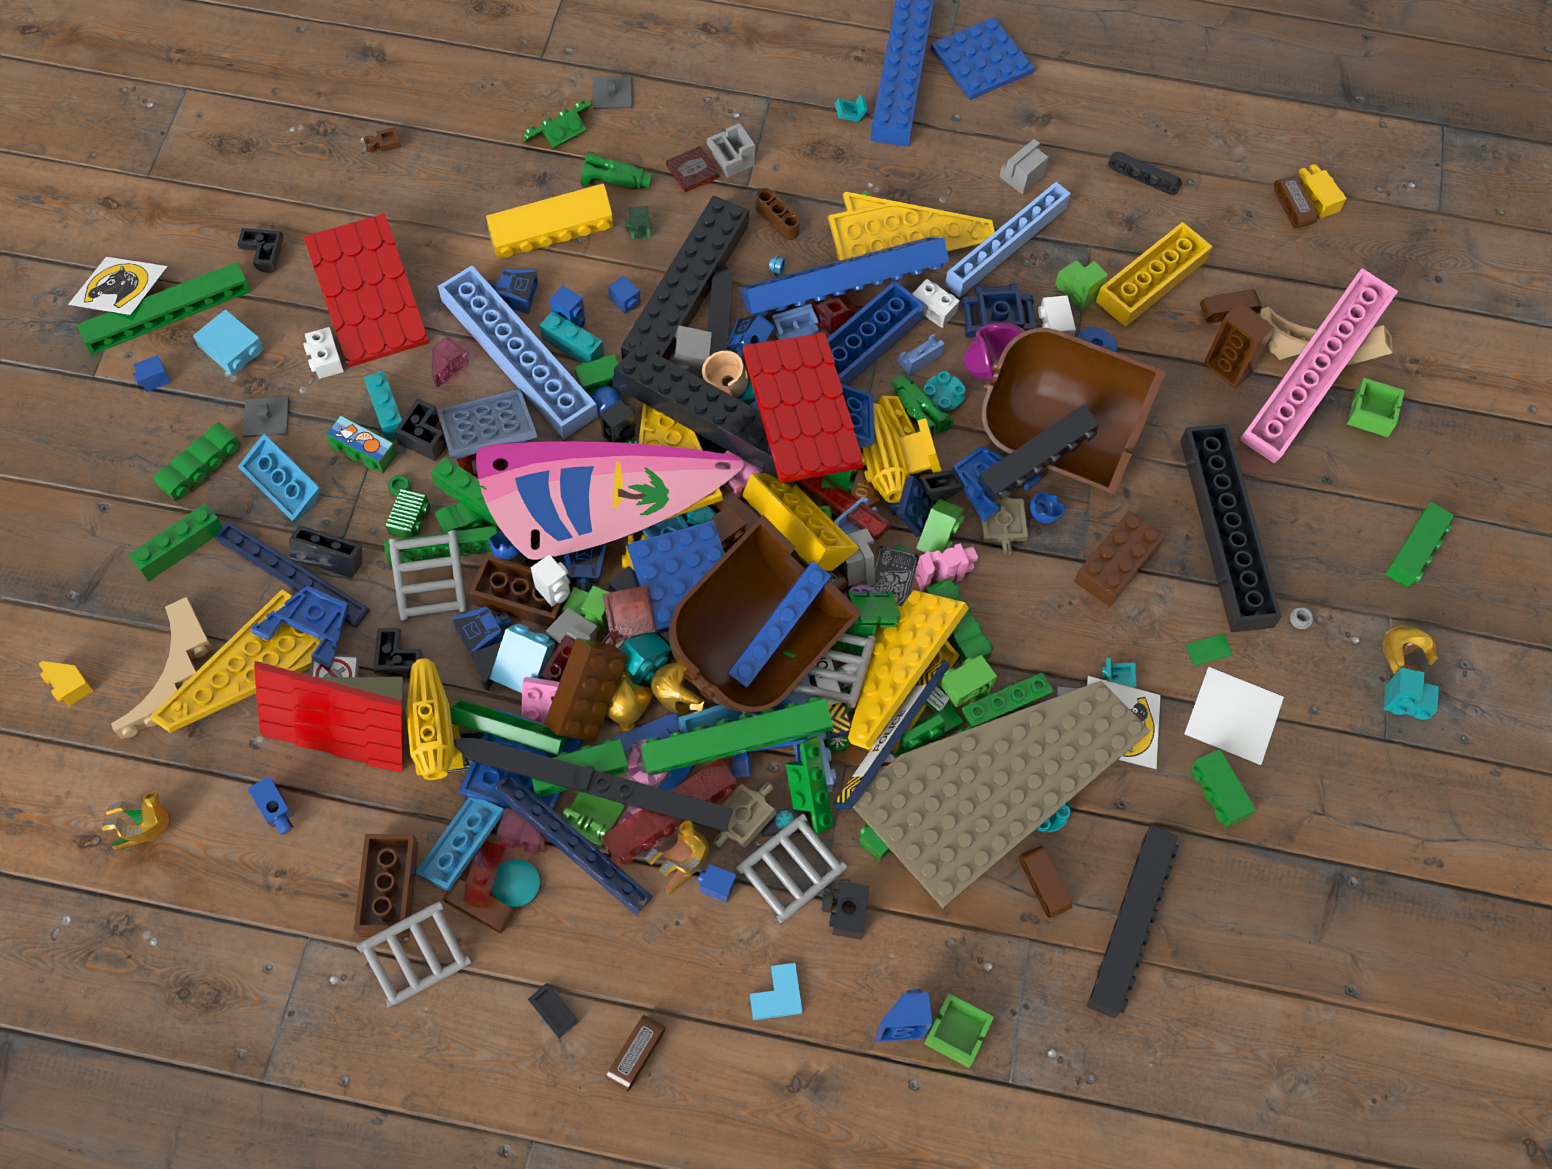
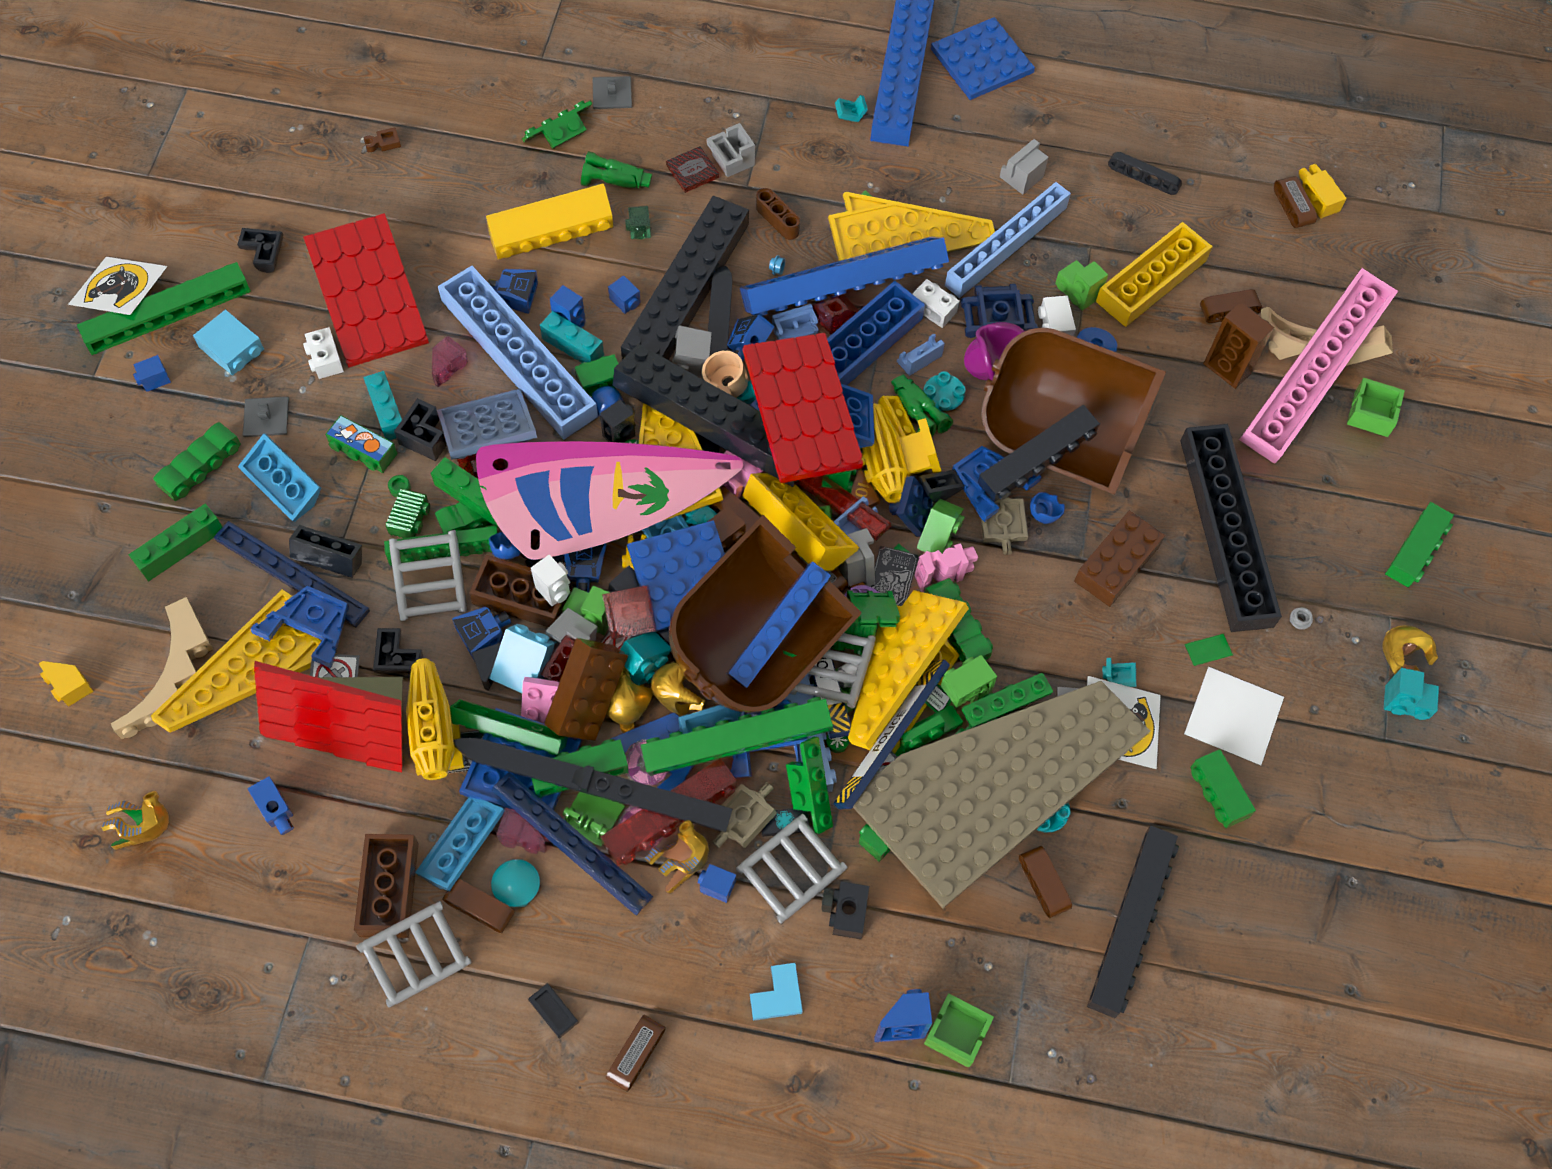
(484, 873): clear red slope -> none

